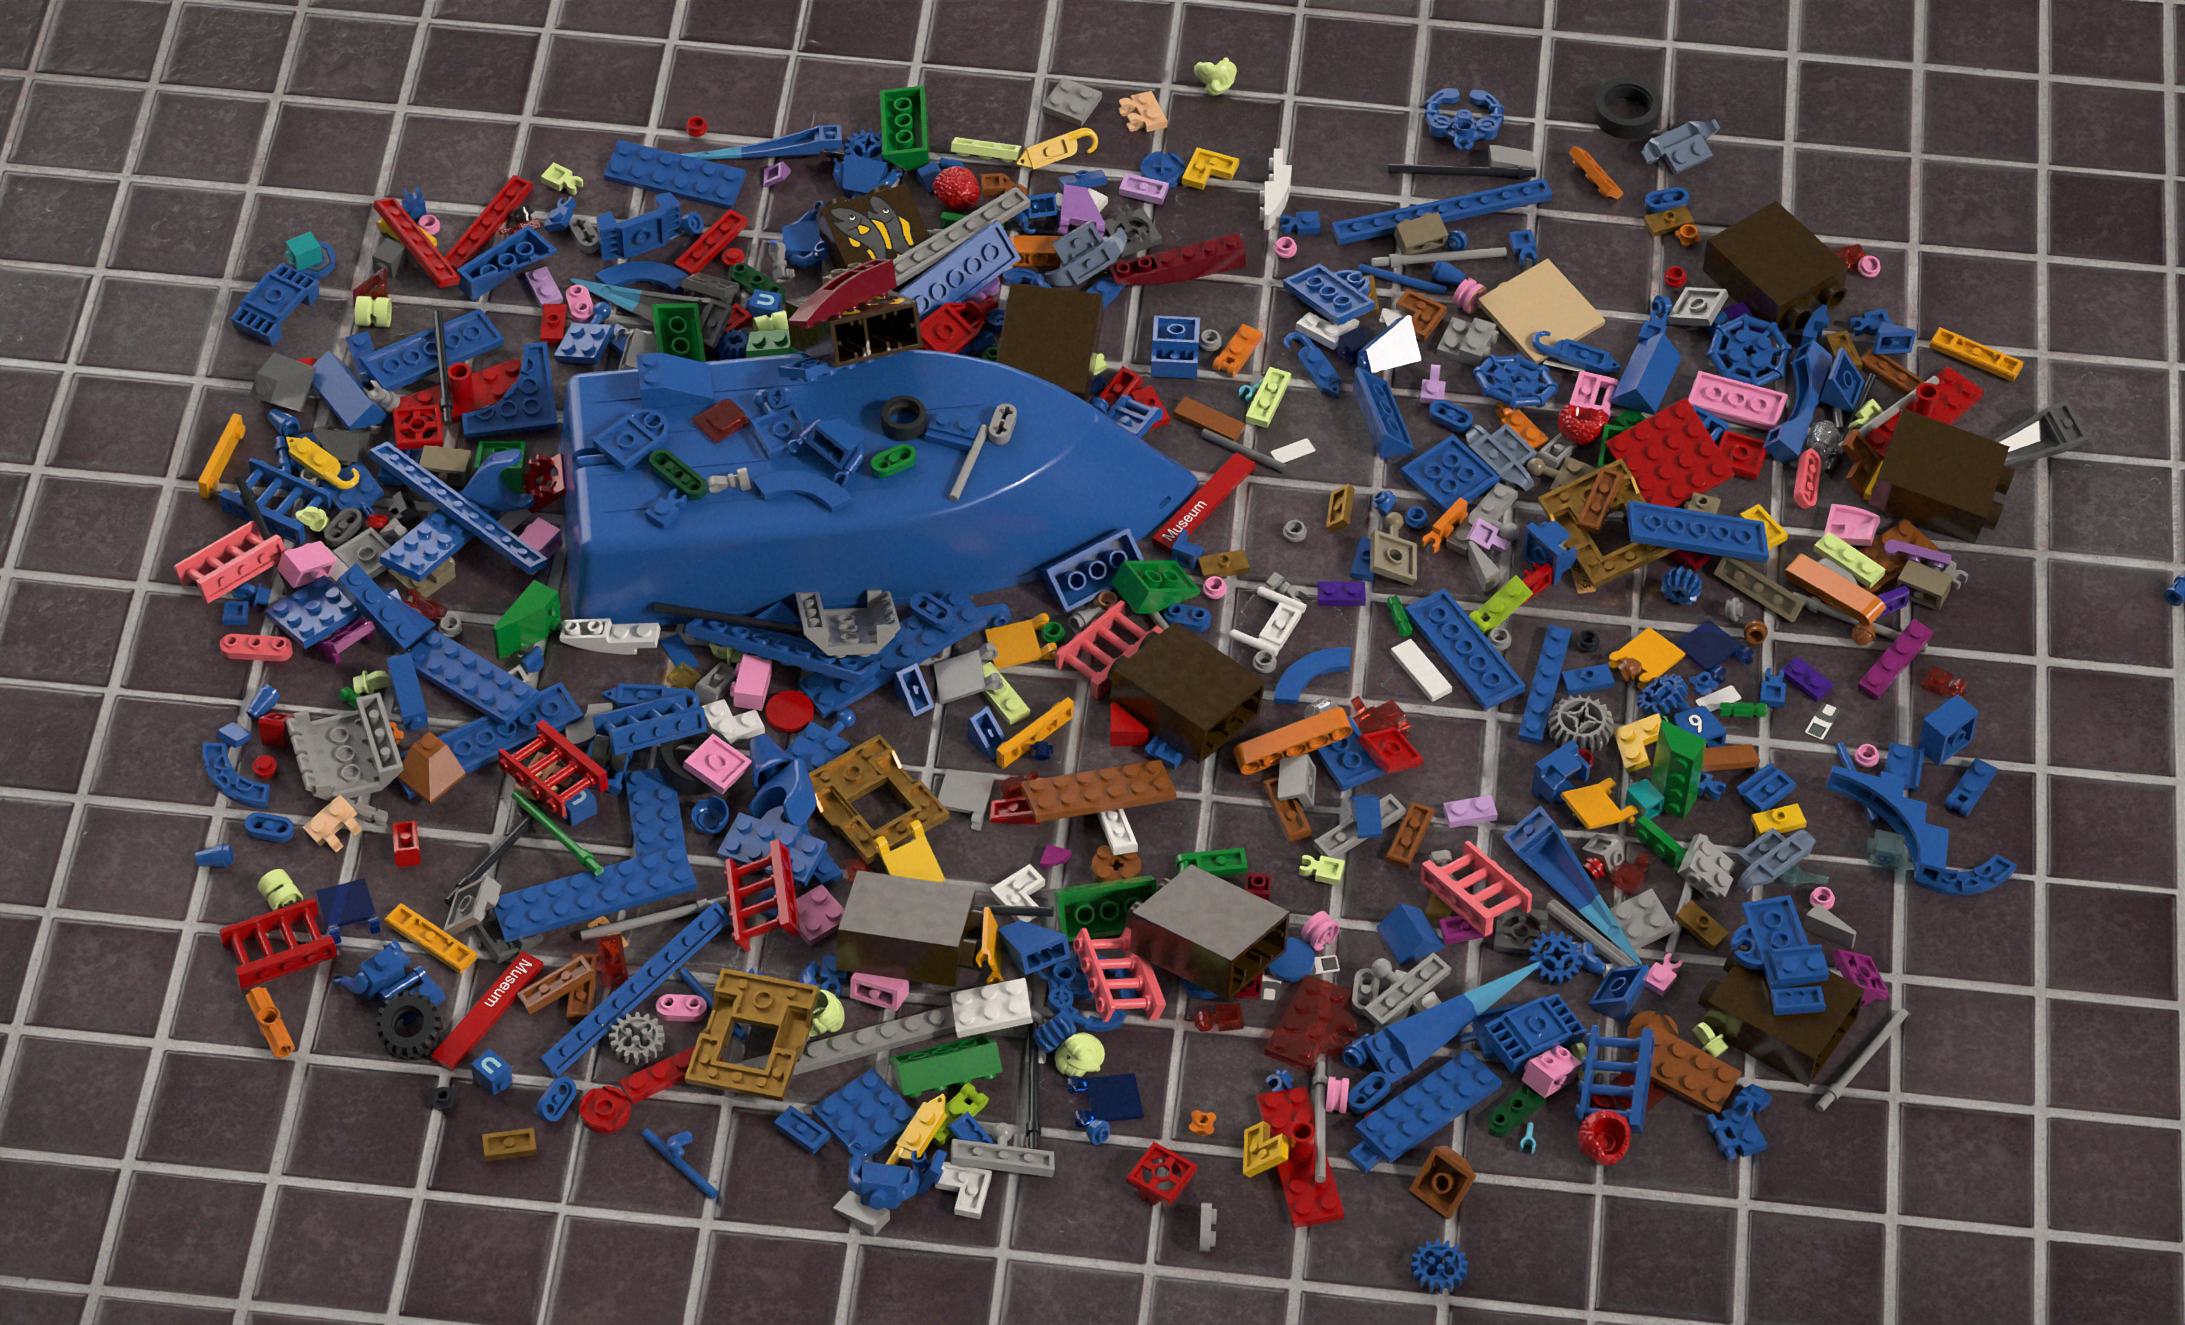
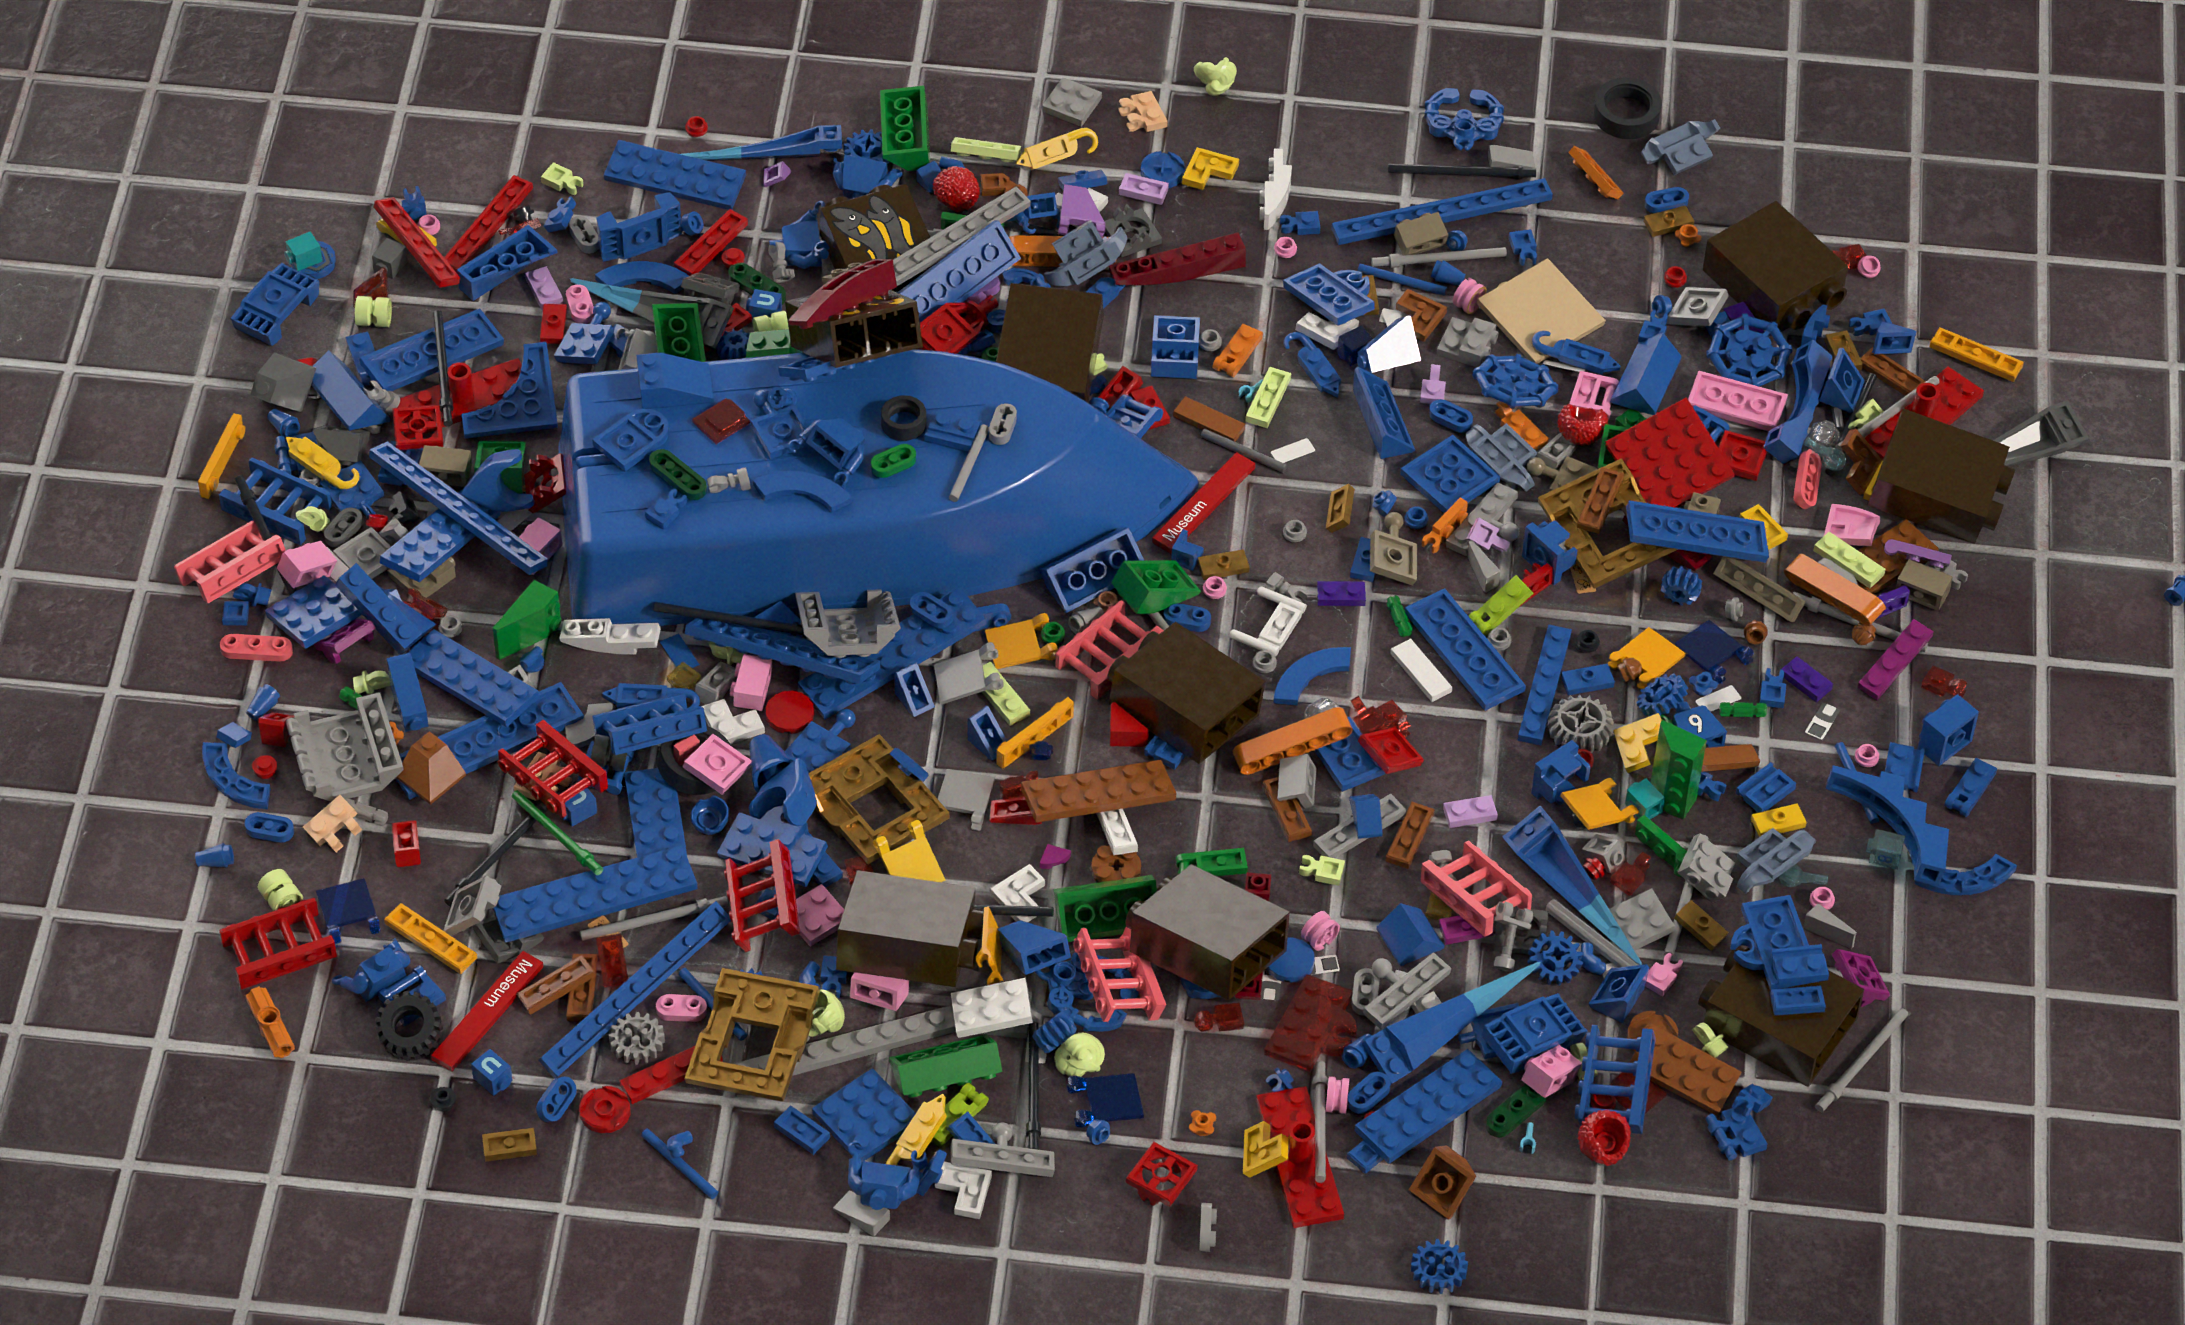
(685, 748): none -> coral plate
(908, 765): none -> blue plate
(1521, 921): none -> light grey bar
(1832, 458): none -> clear light blue plate

